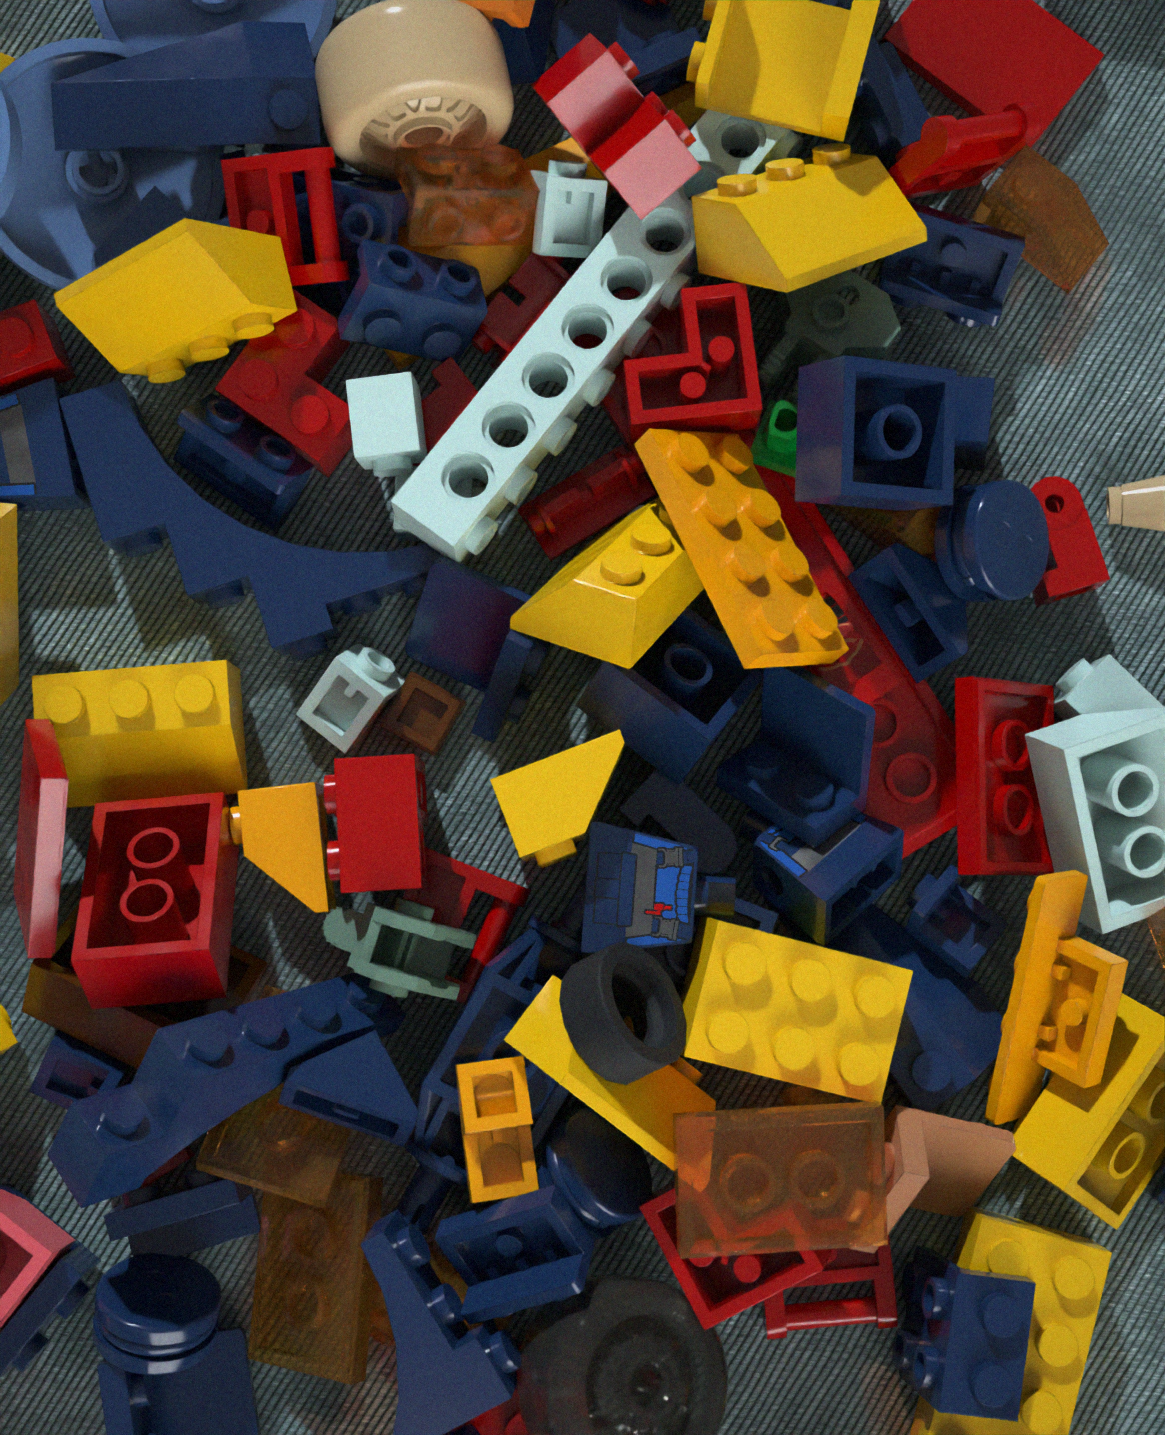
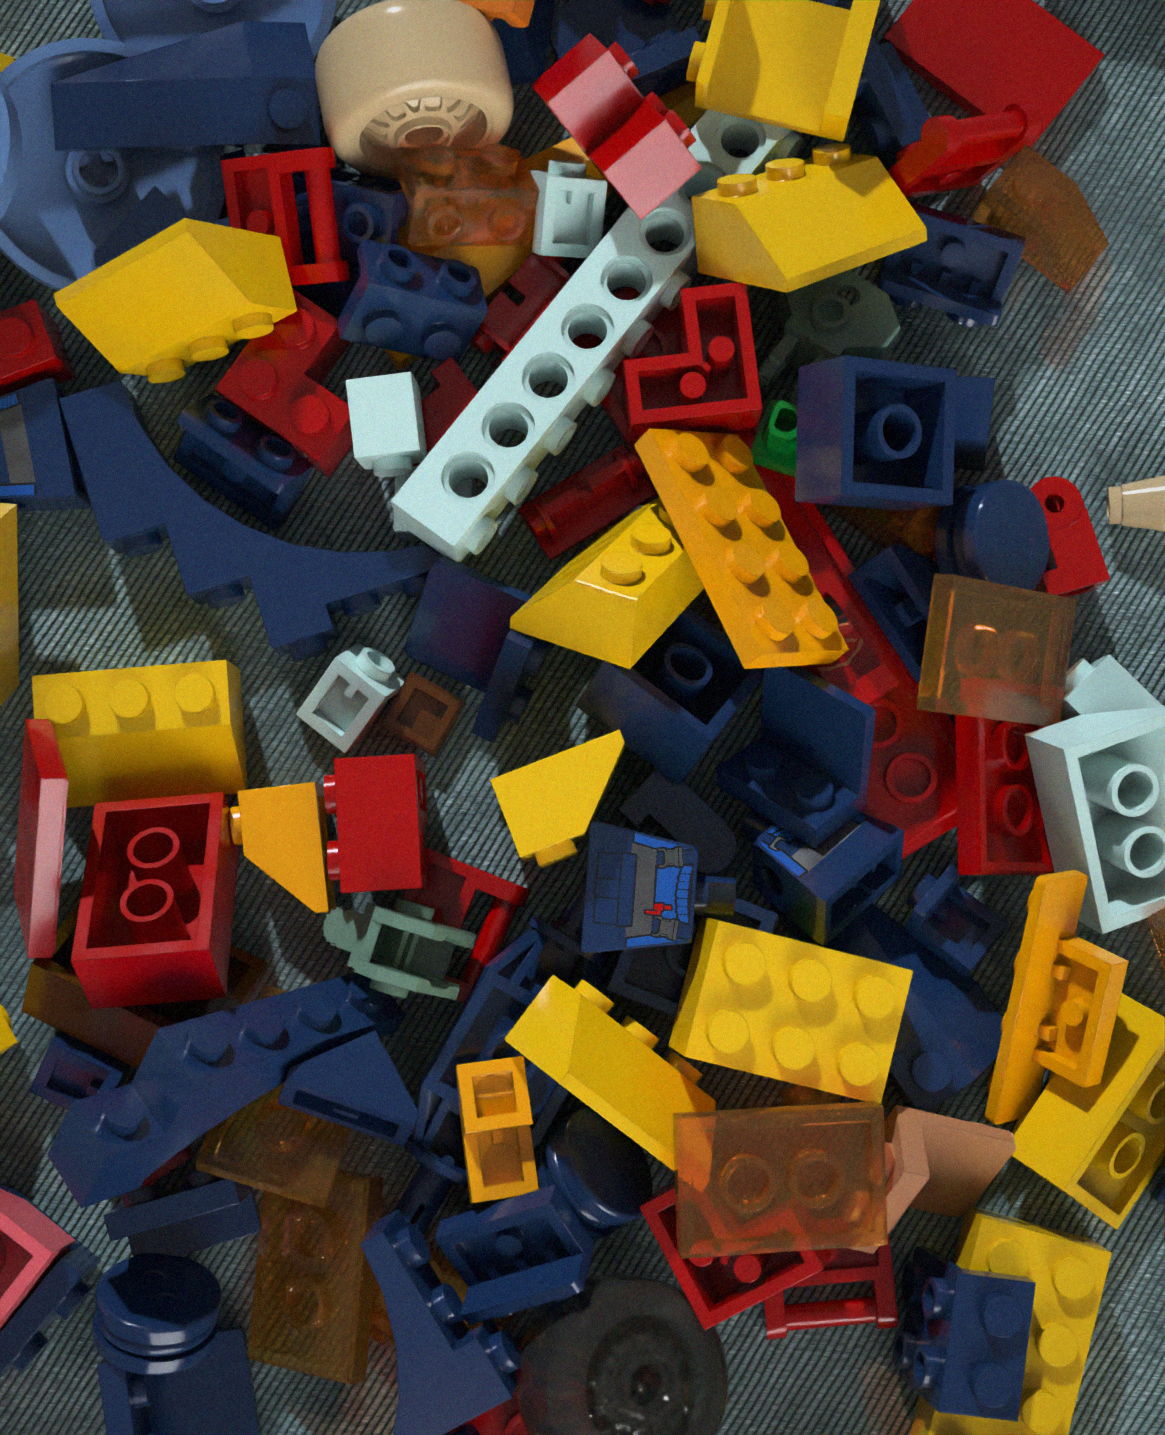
(597, 1025): black tyre -> none
(995, 651): none -> clear orange tile

